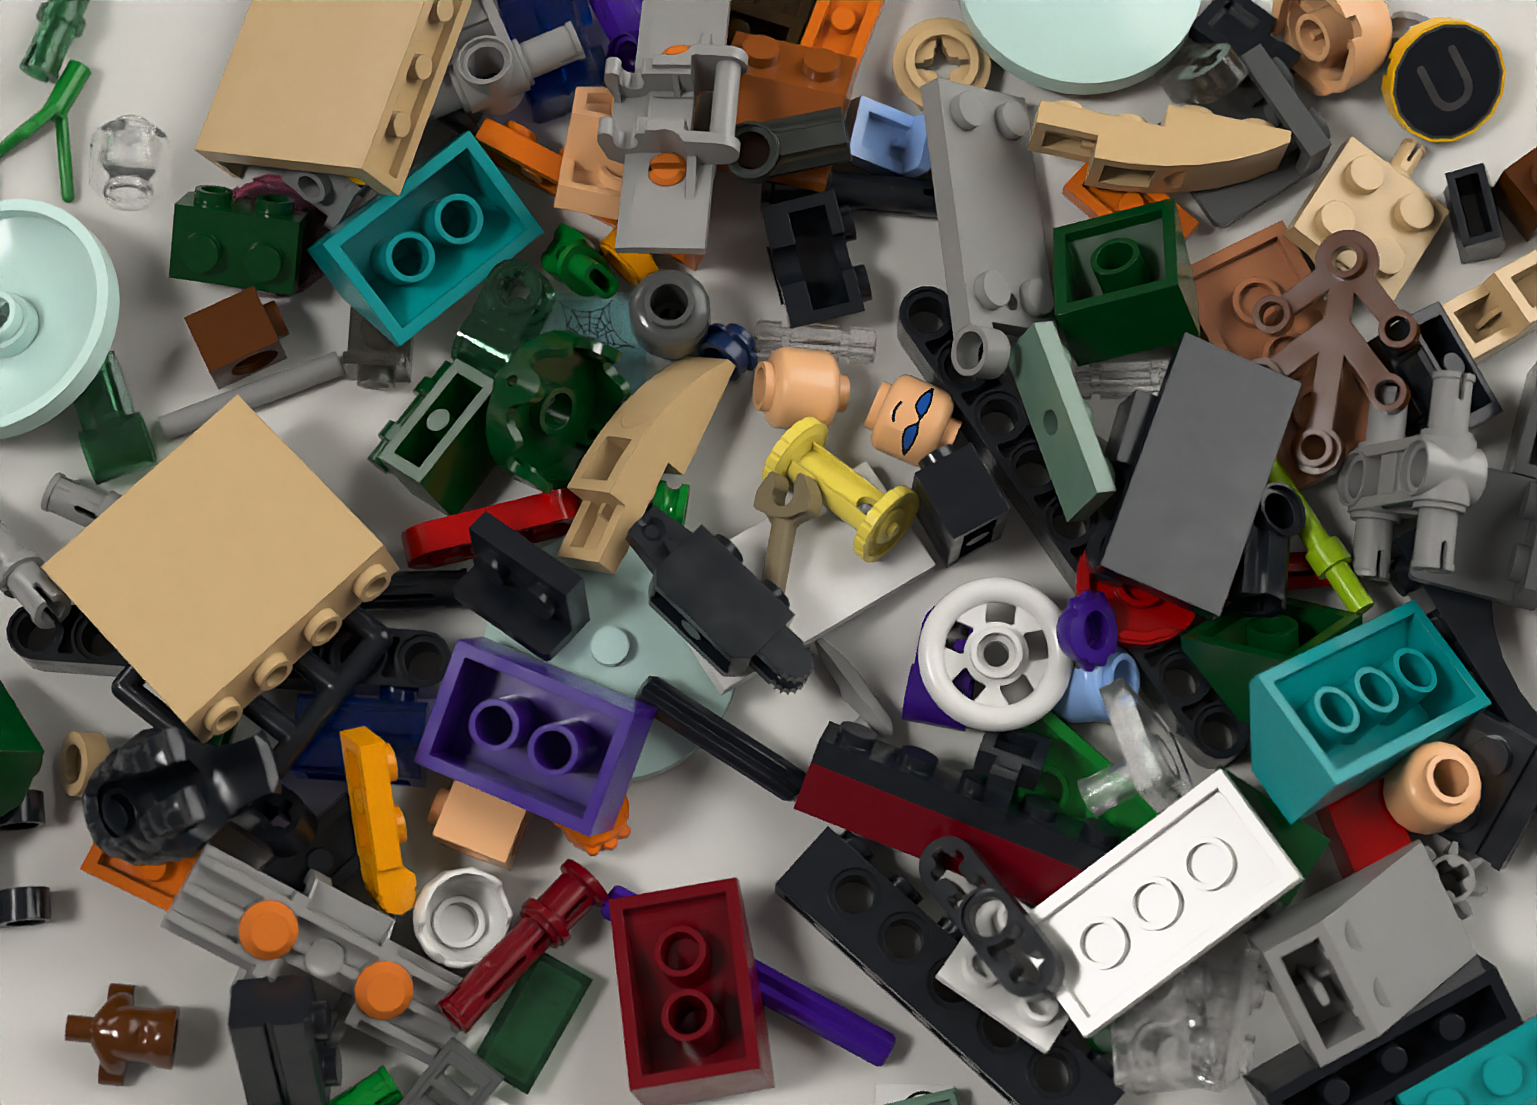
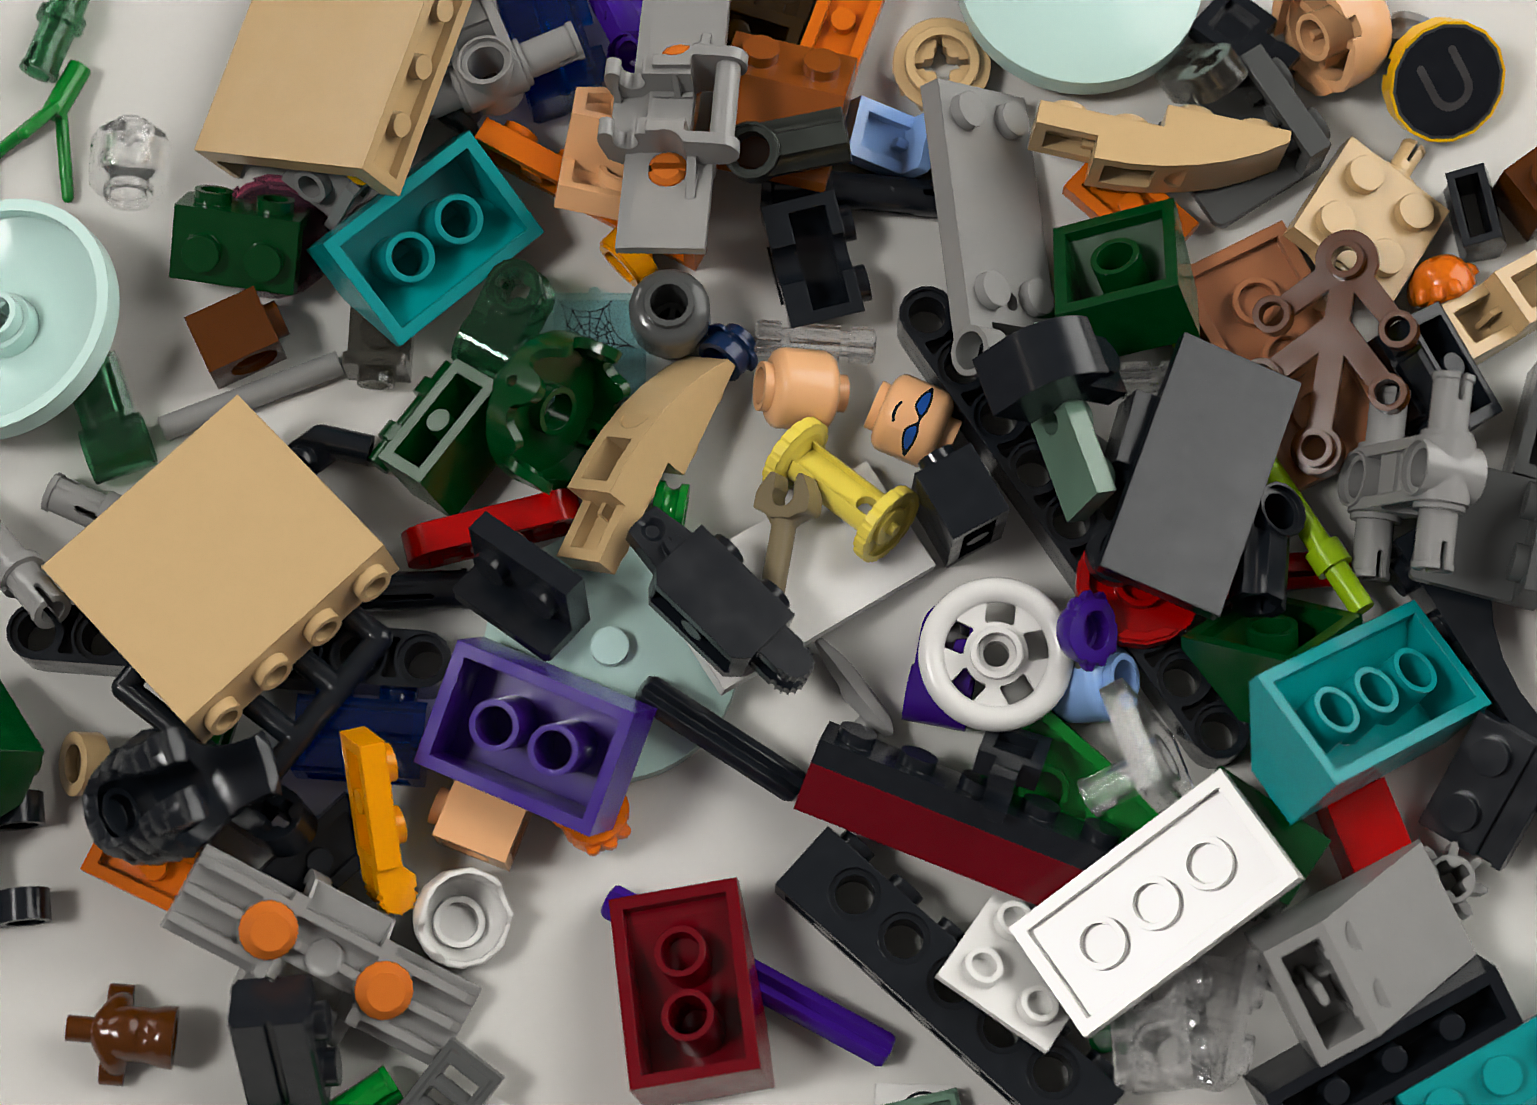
(327, 443): none -> black arm
(533, 1021): clear green tile -> none
(542, 926): dark red pin -> none
(578, 264): green piece -> none
(1034, 943): black beam -> none
(1047, 366): none -> black brick
(1432, 788): light nougat head -> none
(1440, 280): none -> orange animal

